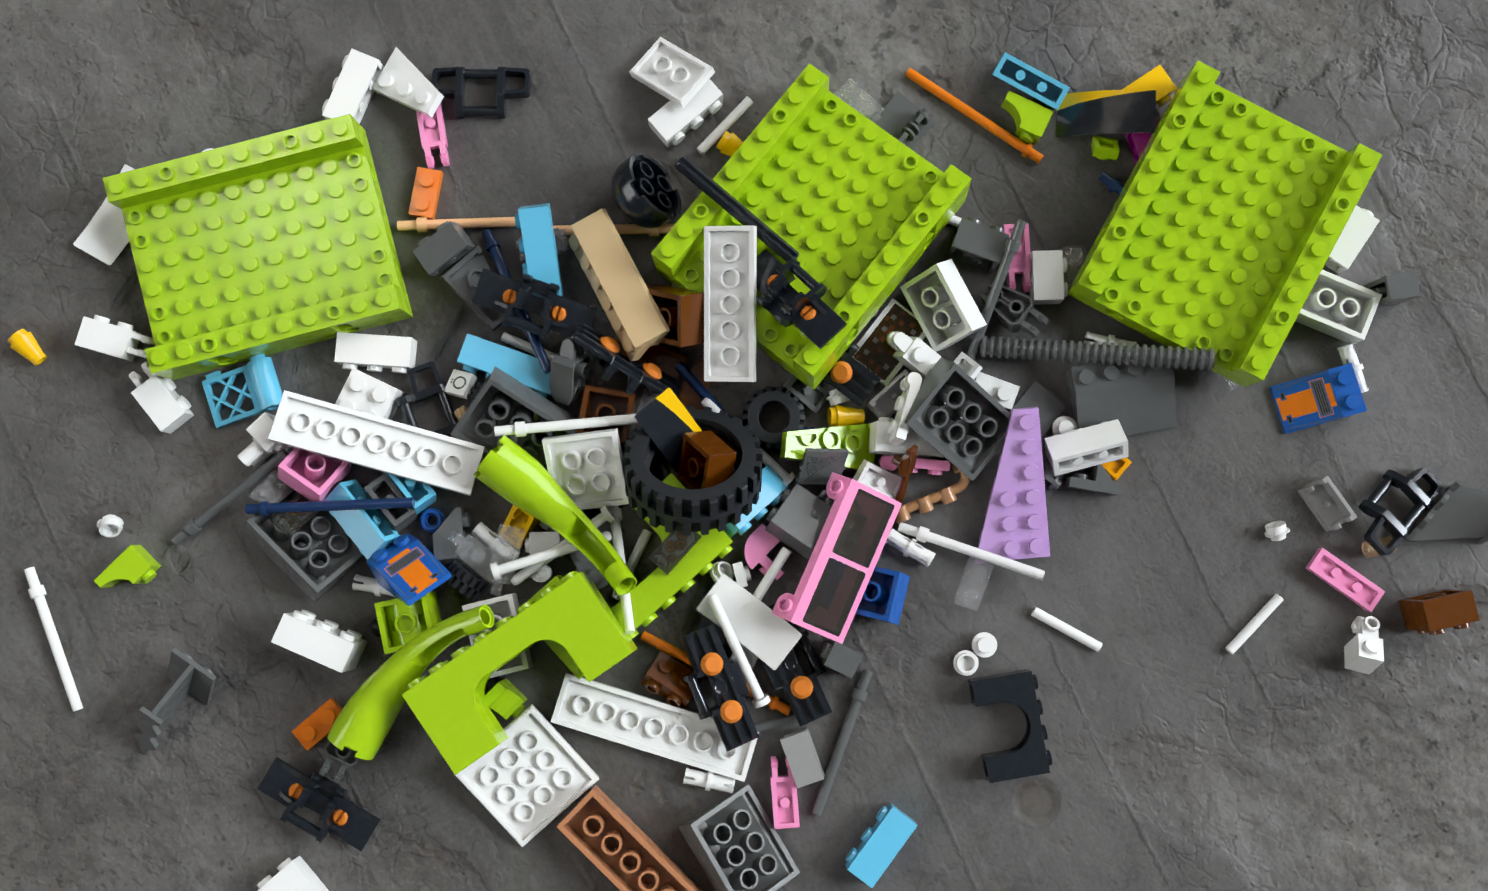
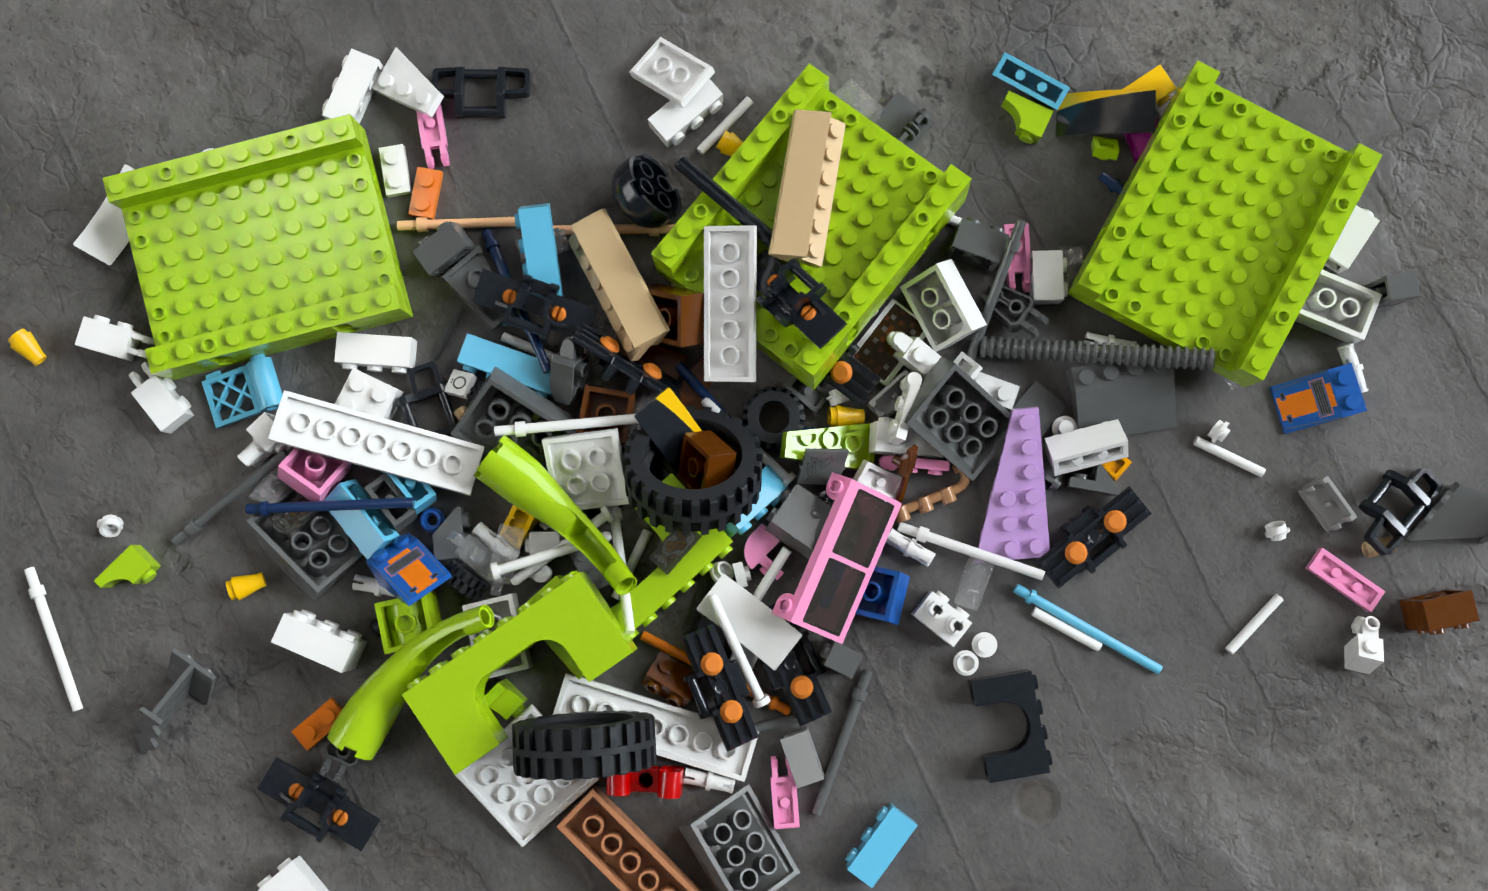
(242, 586): none -> yellow cone
(395, 170): none -> white plate
(584, 745): none -> black tyre
(666, 782): none -> red beam
(807, 187): none -> tan slope
(942, 618): none -> white brick
(963, 108): orange bar -> none
(1031, 597): none -> medium azure bar
(1087, 531): none -> black piece
(1219, 431): none -> white plate
(1229, 456): none -> white bar

